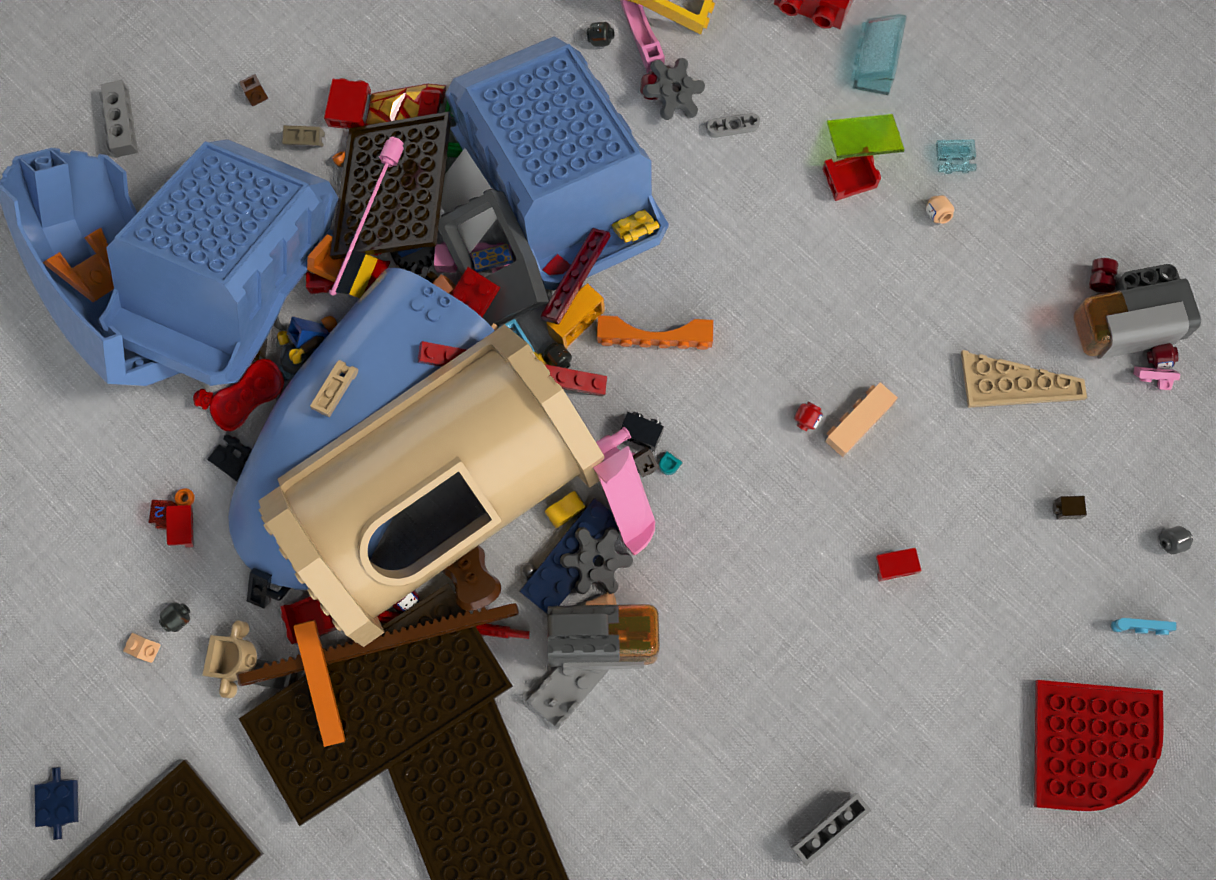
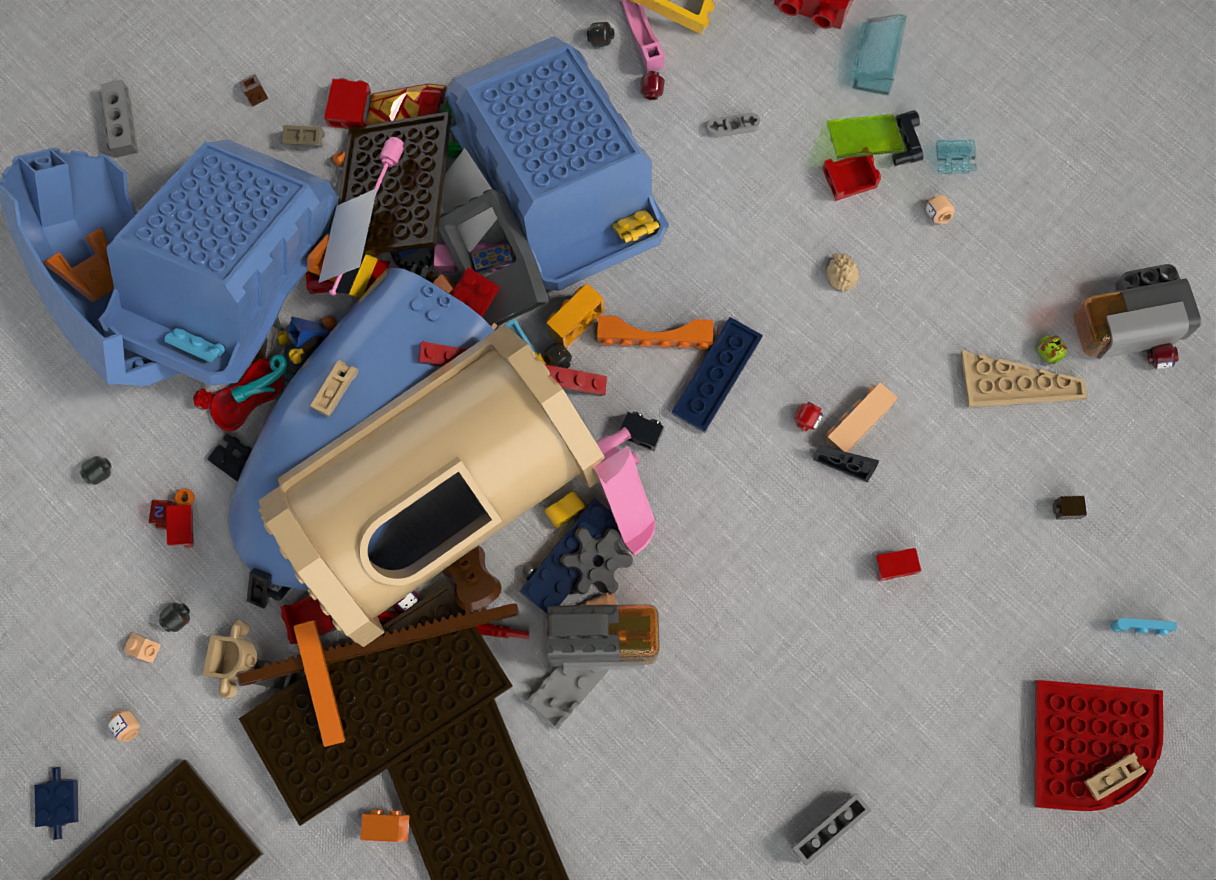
(96, 470): none -> pearl dark grey head
(124, 725): none -> light nougat head
(194, 345): none -> medium azure plate
(260, 385): none -> teal plant
(348, 236): none -> white sticker
(385, 827): none -> orange brick
(556, 266): red panel -> none
(575, 276): dark red tile -> none
(645, 462): dark brown bracket -> none
(663, 88): dark grey plate -> none
(669, 464): teal tile -> none
(717, 374): none -> dark blue plate
(842, 272): none -> tan hair
(848, 463): none -> black wing
(906, 124): none -> black beam
(1052, 349): none -> lime head
(1103, 275): dark red wheel -> none
(1114, 776): none -> tan plate
(1164, 377): bright pink hinge -> none
(1176, 540): dark grey head -> none

